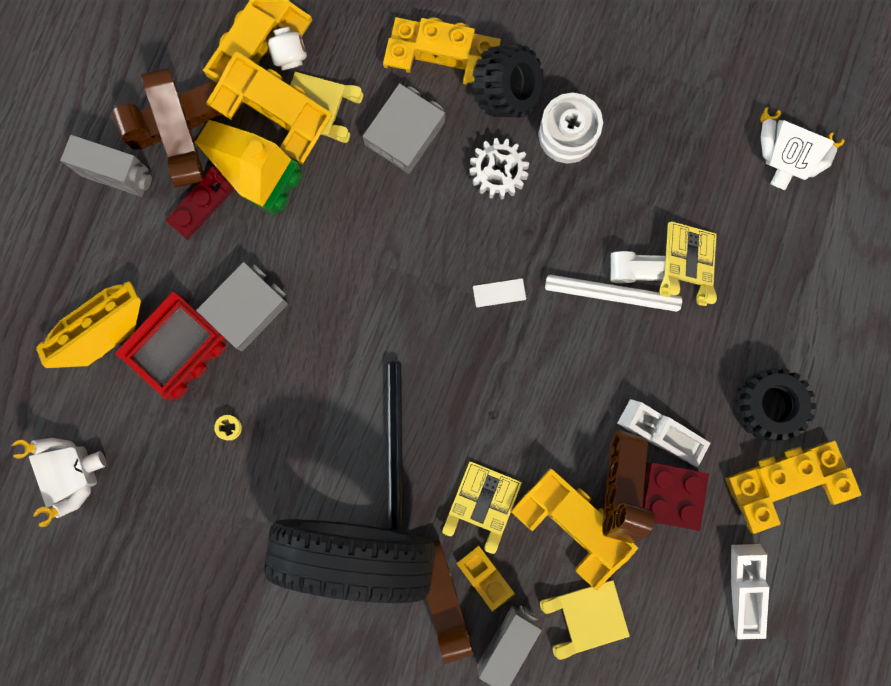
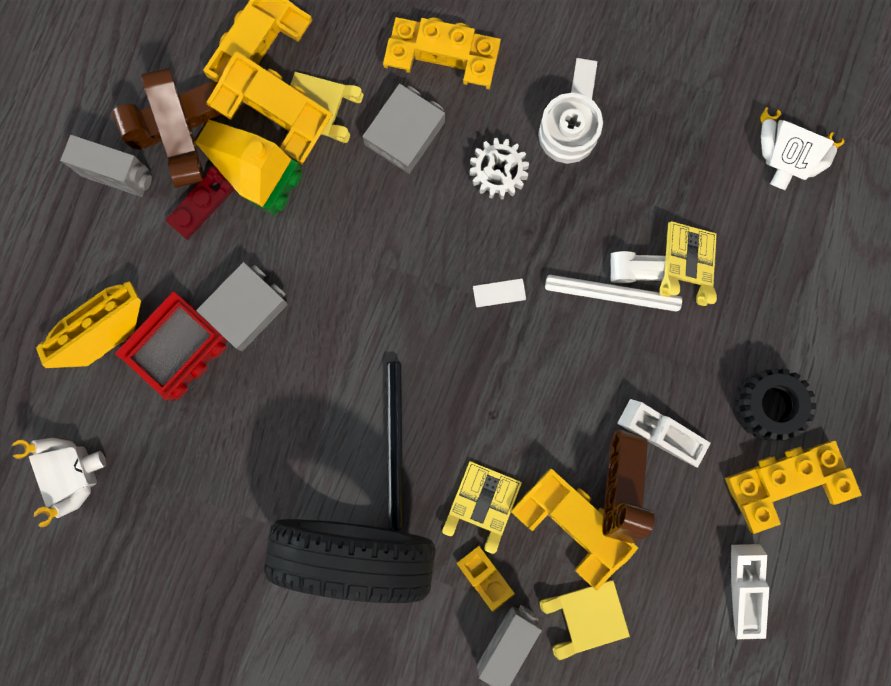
(233, 420): light yellow bush -> none
(287, 48): white head -> none
(447, 612): reddish brown beam -> none
(508, 81): black tyre -> none
(584, 77): none -> white sticker
(675, 495): dark red brick -> none

